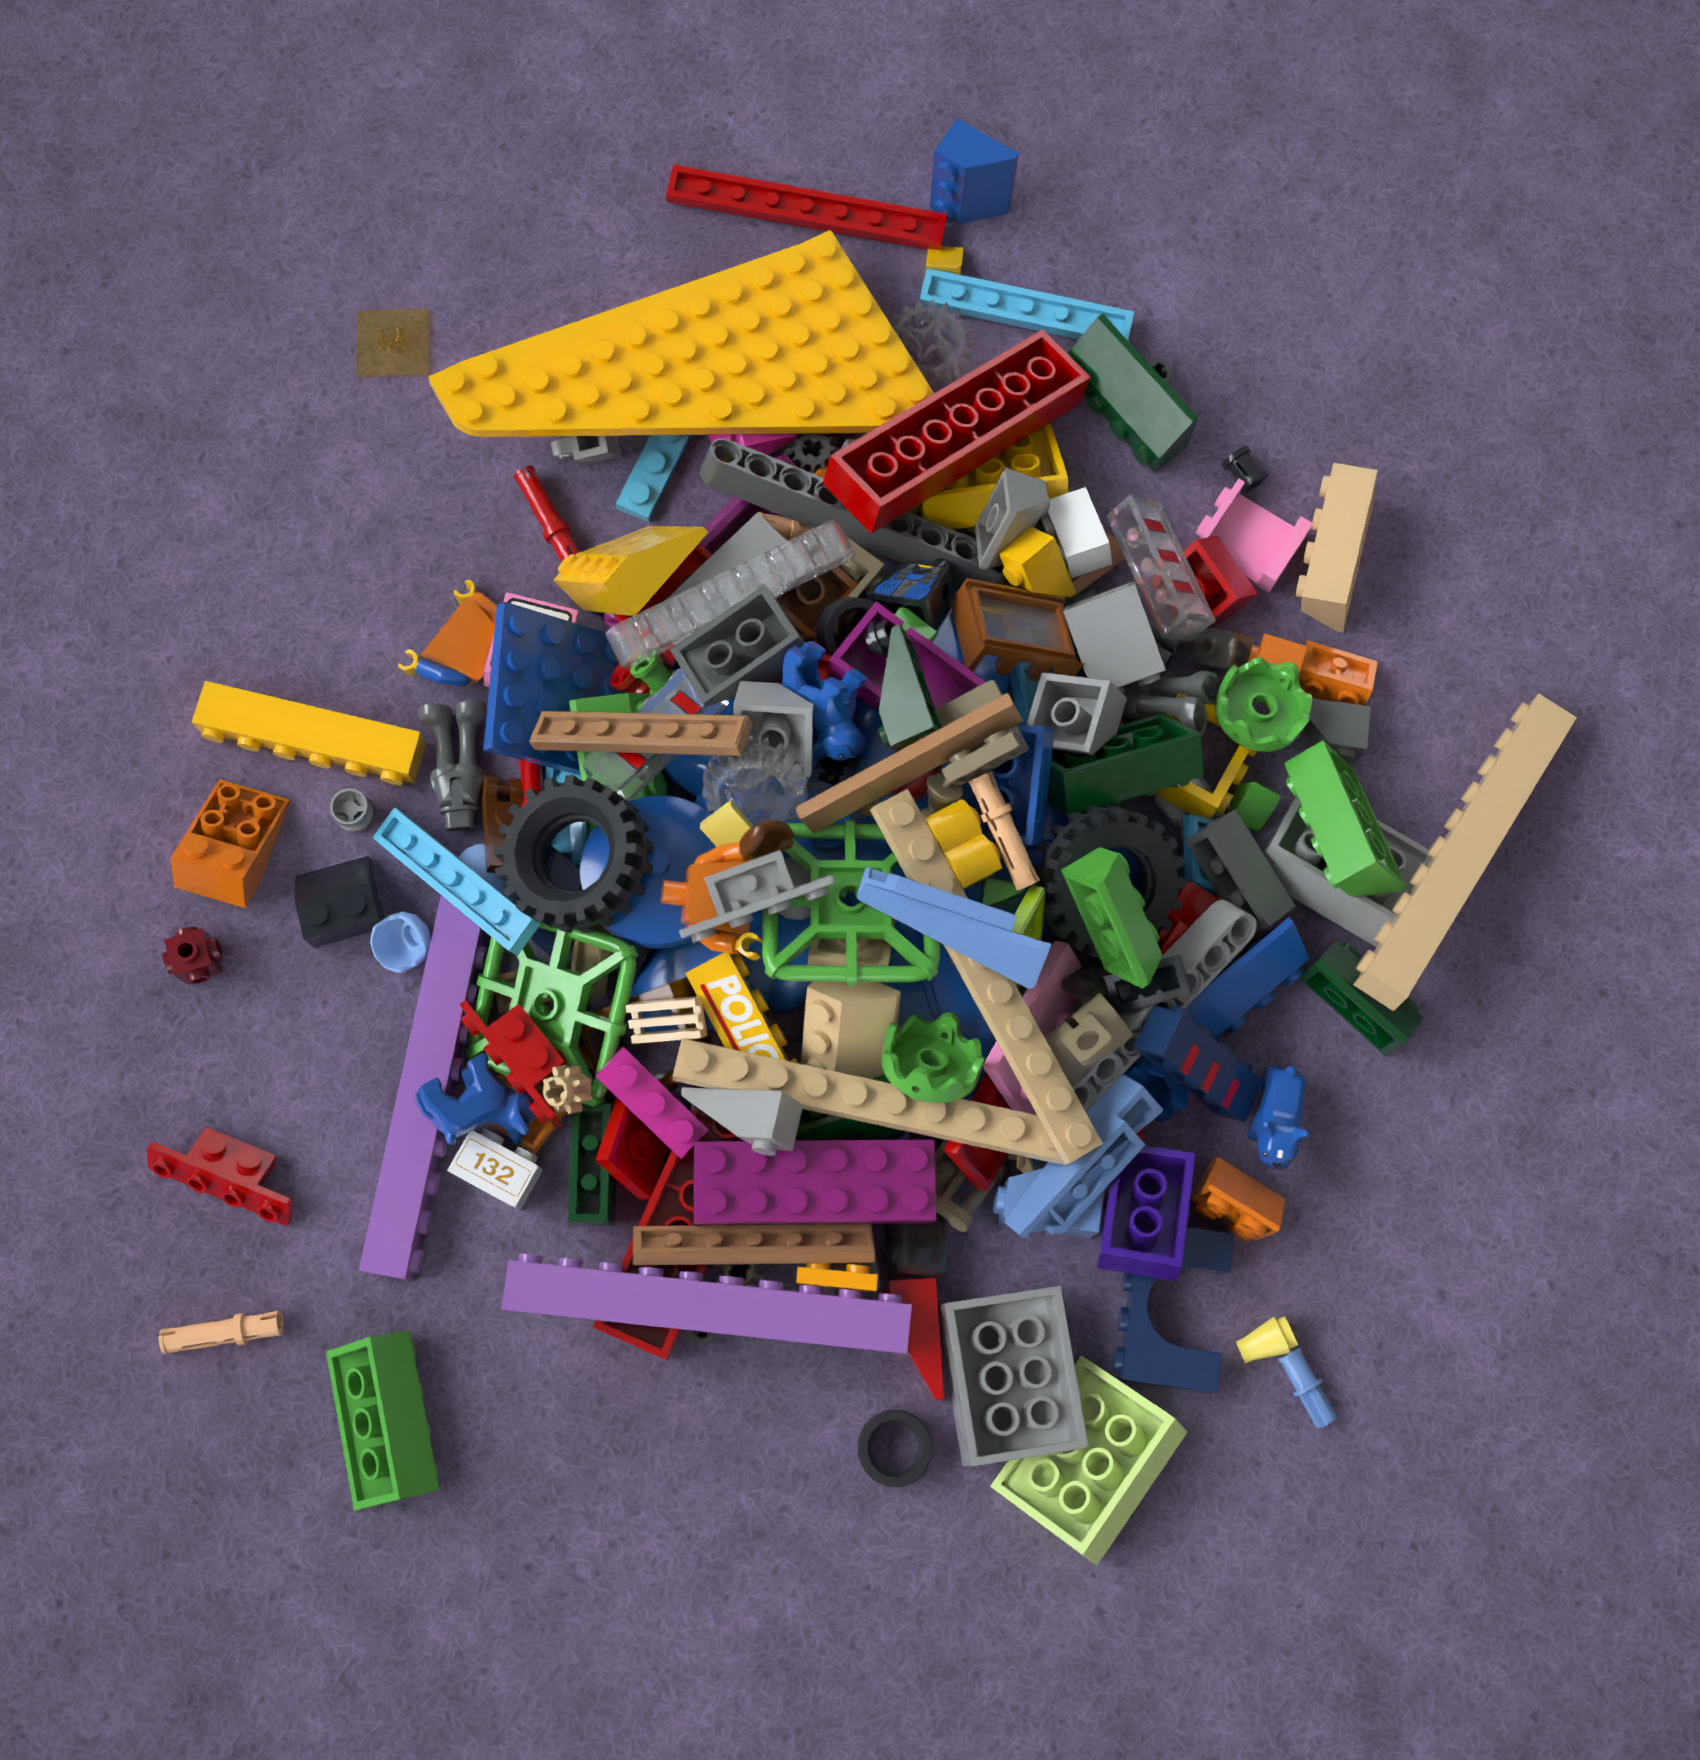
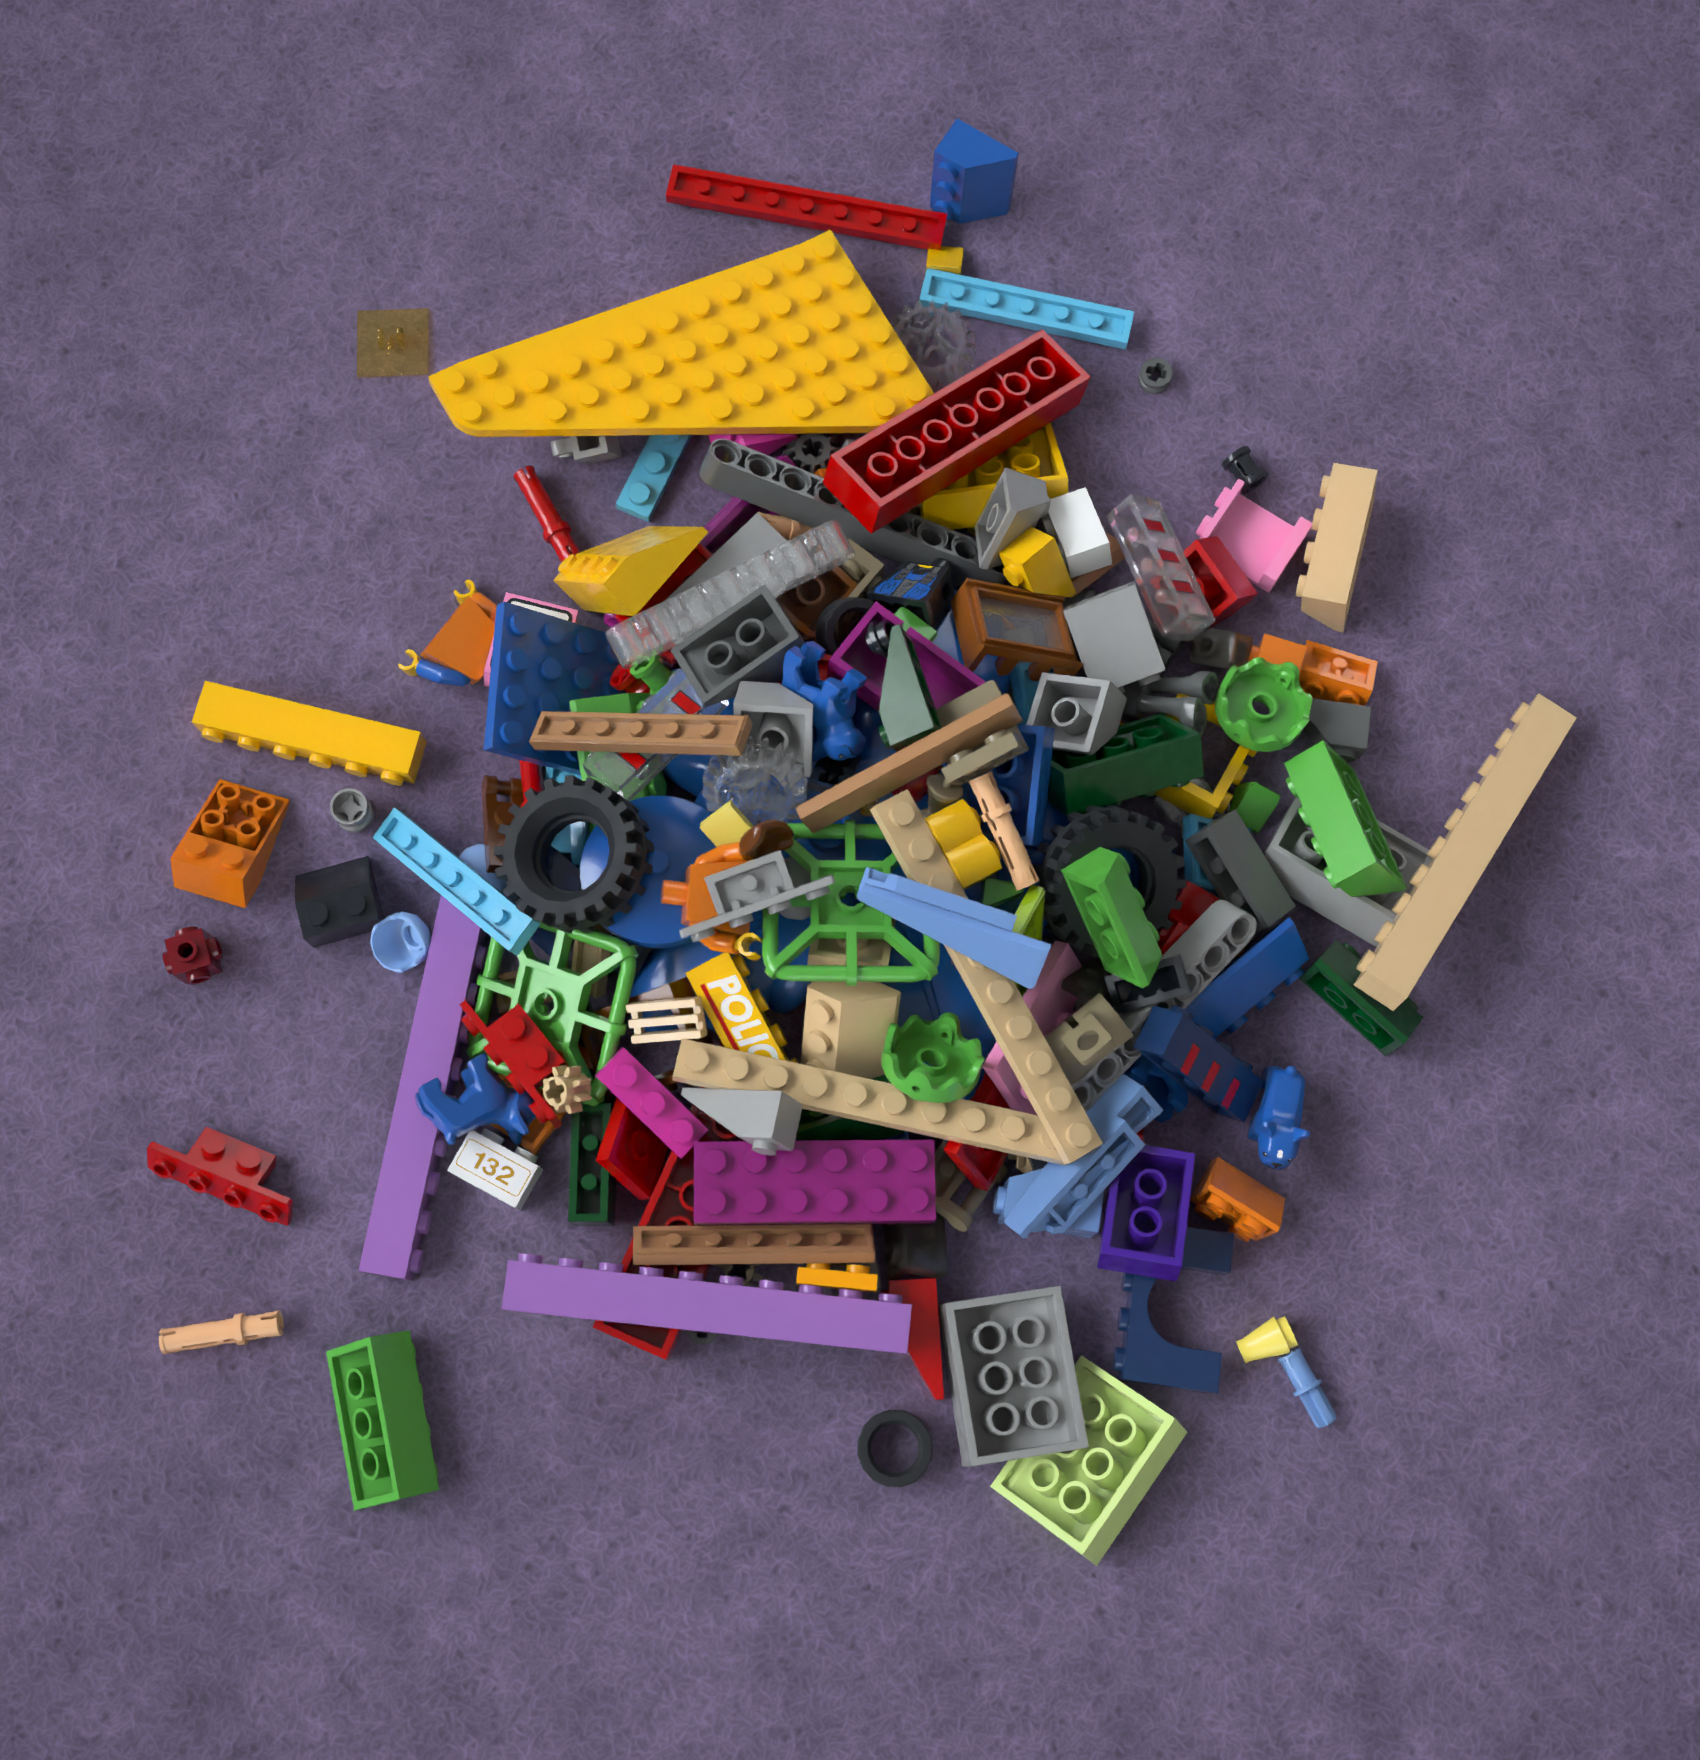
(456, 784): dark grey piece -> none
(1132, 396): slope -> none

